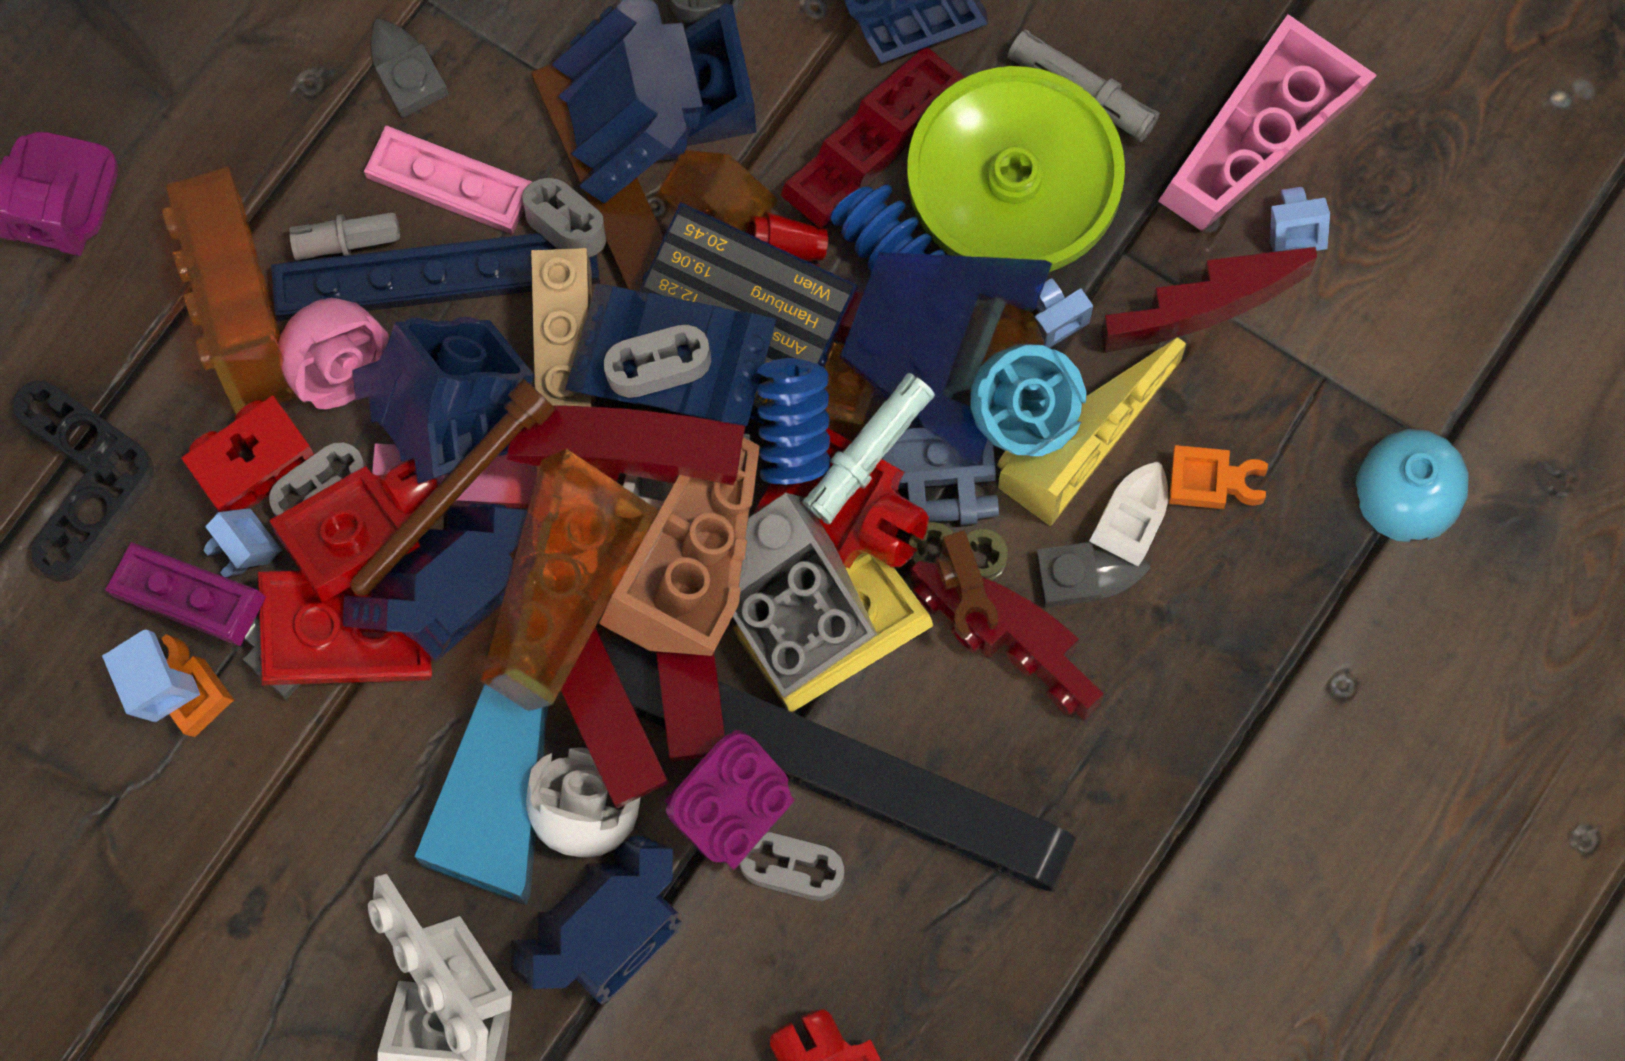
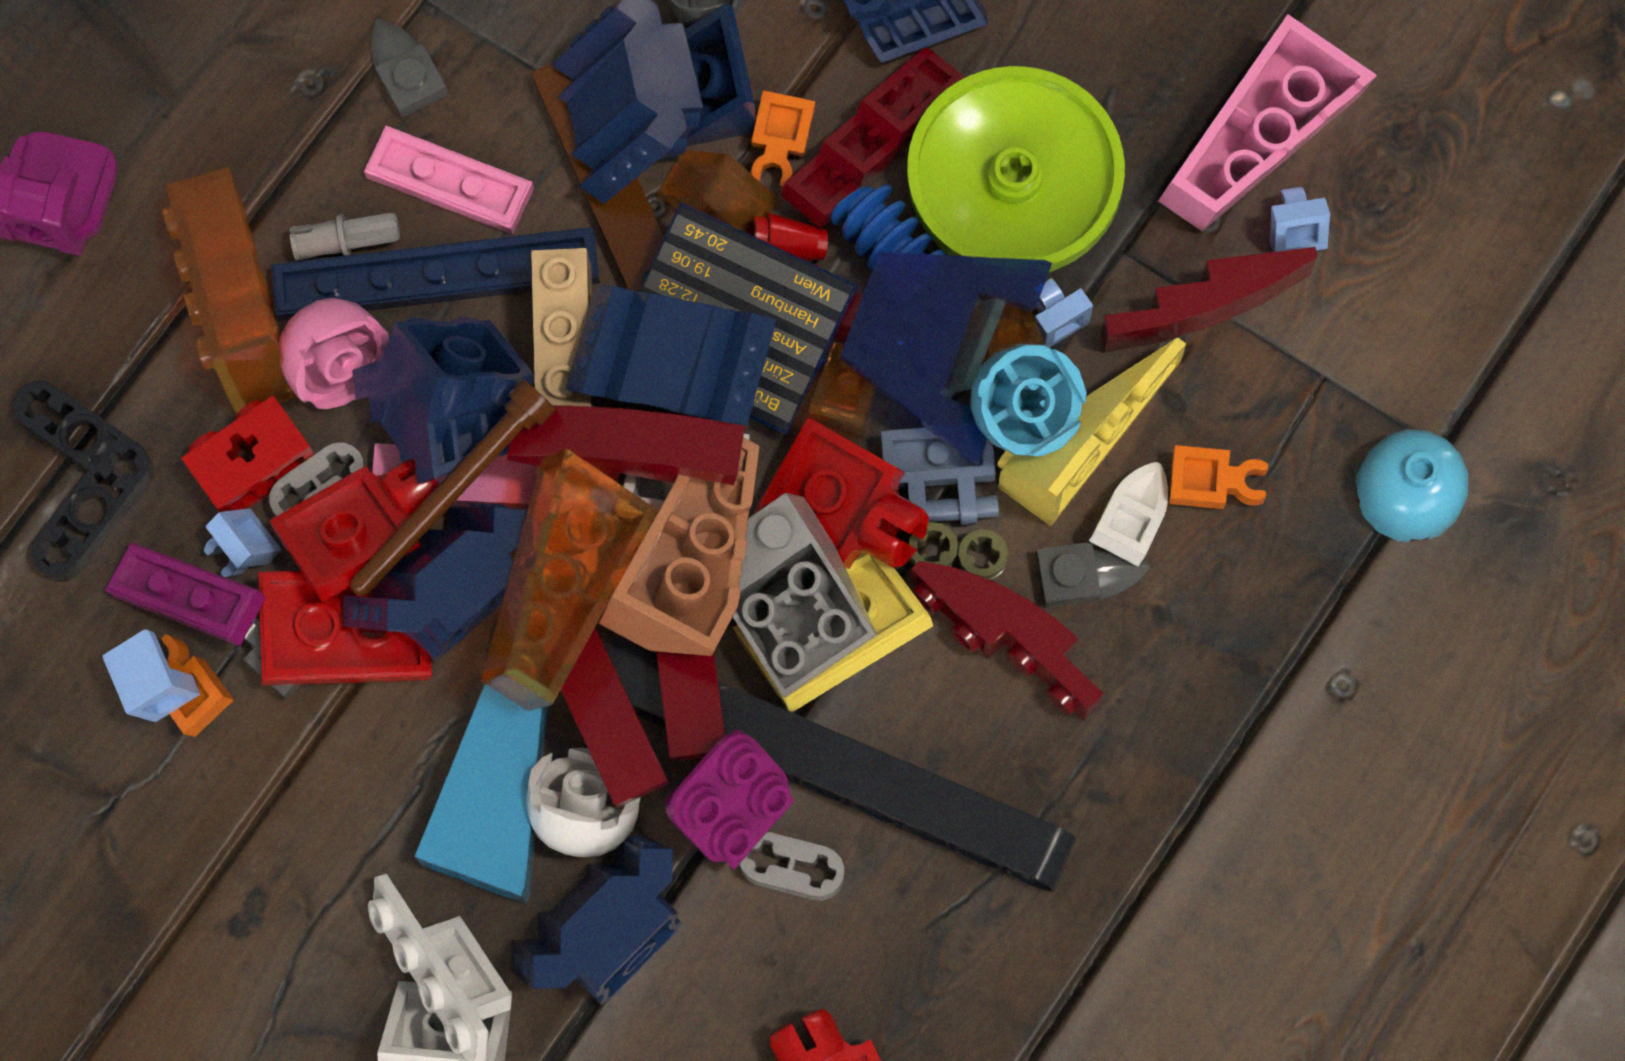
(572, 212): light grey beam -> none
(657, 361): light grey beam -> none
(781, 130): none -> orange plate
(798, 421): blue piece -> none
(860, 458): light aqua pin -> none
(960, 570): reddish brown plate -> none
(1122, 108): light grey pin -> none

